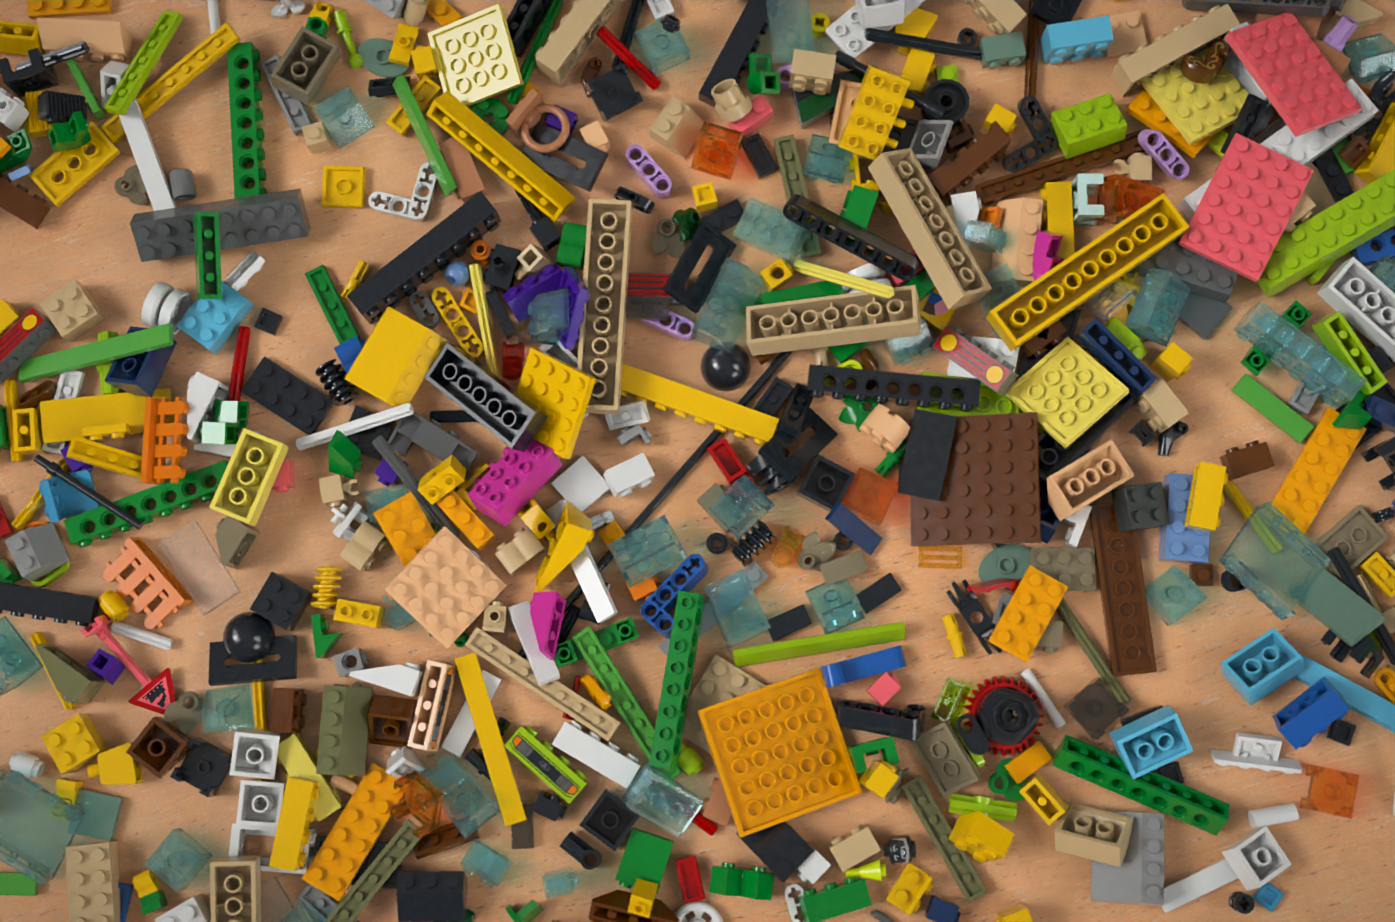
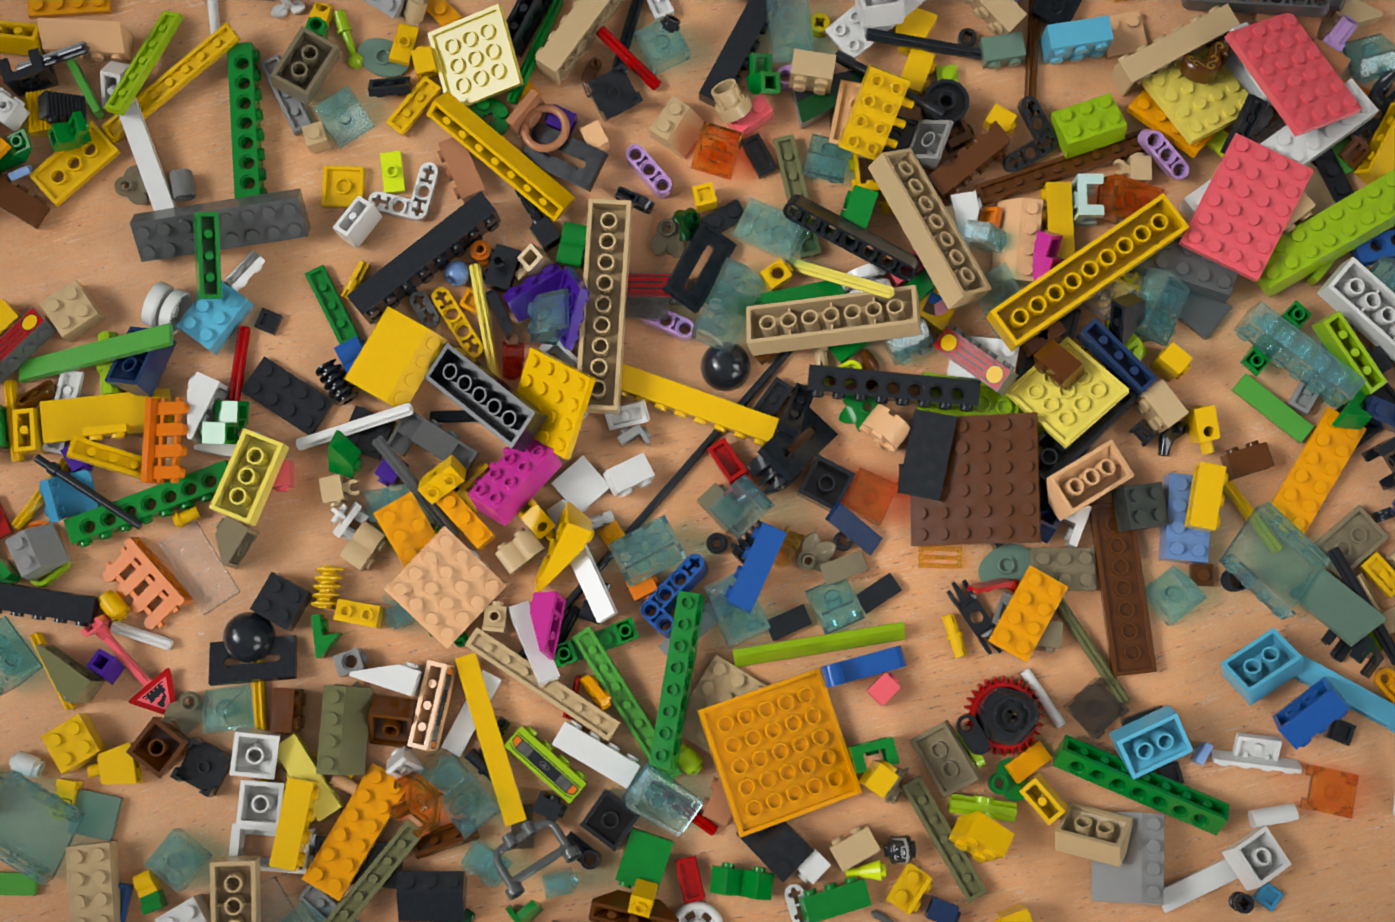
(186, 516): none -> yellow pin
(357, 222): none -> white brick
(392, 172): none -> neon yellow plate
(424, 135): bright green tile -> none
(511, 841): none -> dark grey bar
(755, 568): none -> blue brick
(882, 720): black beam -> none
(891, 459): green pin -> none
(951, 702): clear neon green slope -> none
(1058, 364): none -> reddish brown brick
(1126, 316): none -> black slope
(1201, 753): none -> light blue tile
(1202, 419): none -> yellow torso

